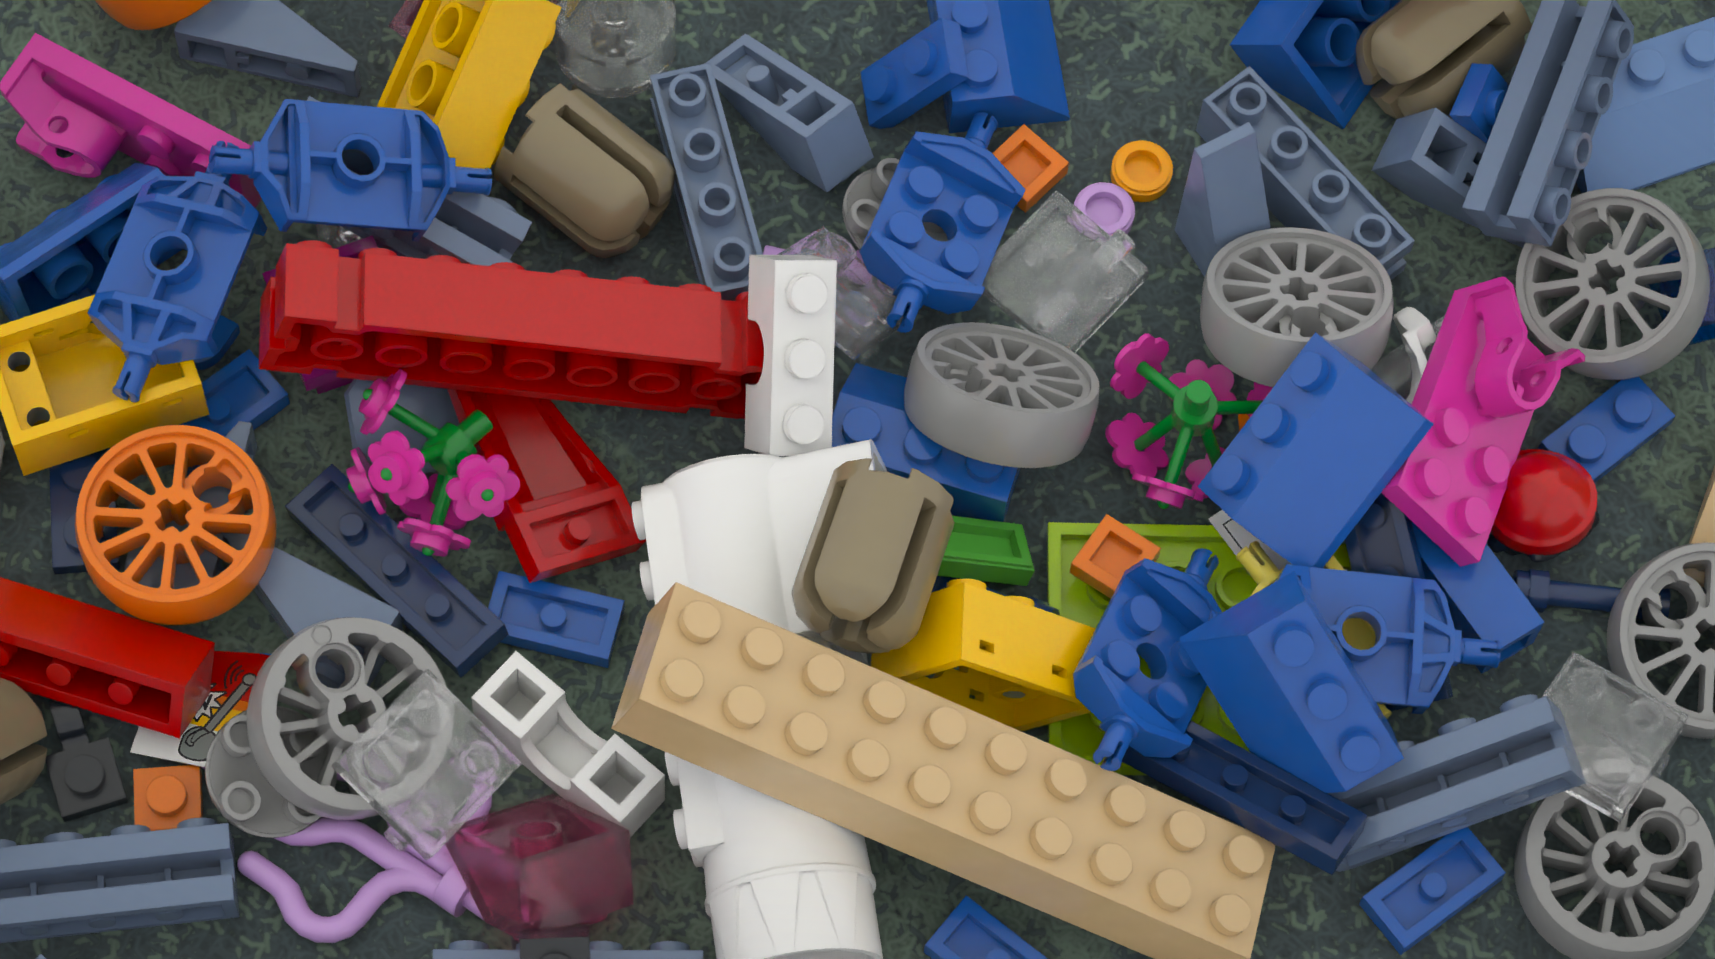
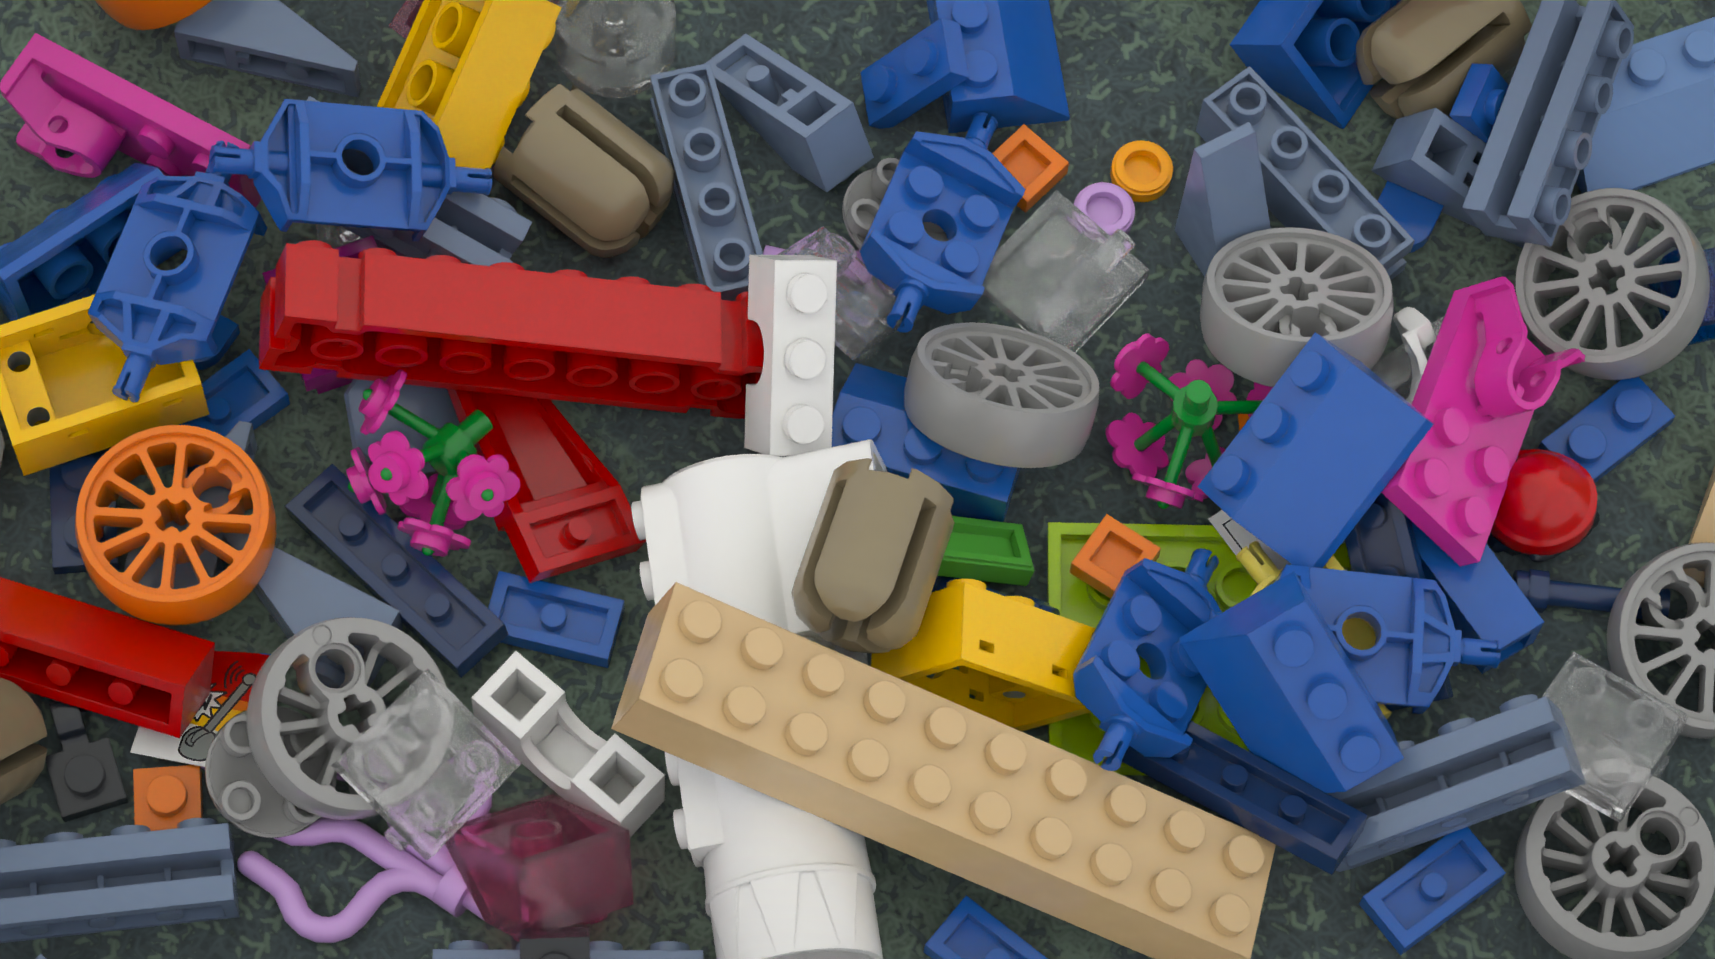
(1412, 211): none -> blue tile

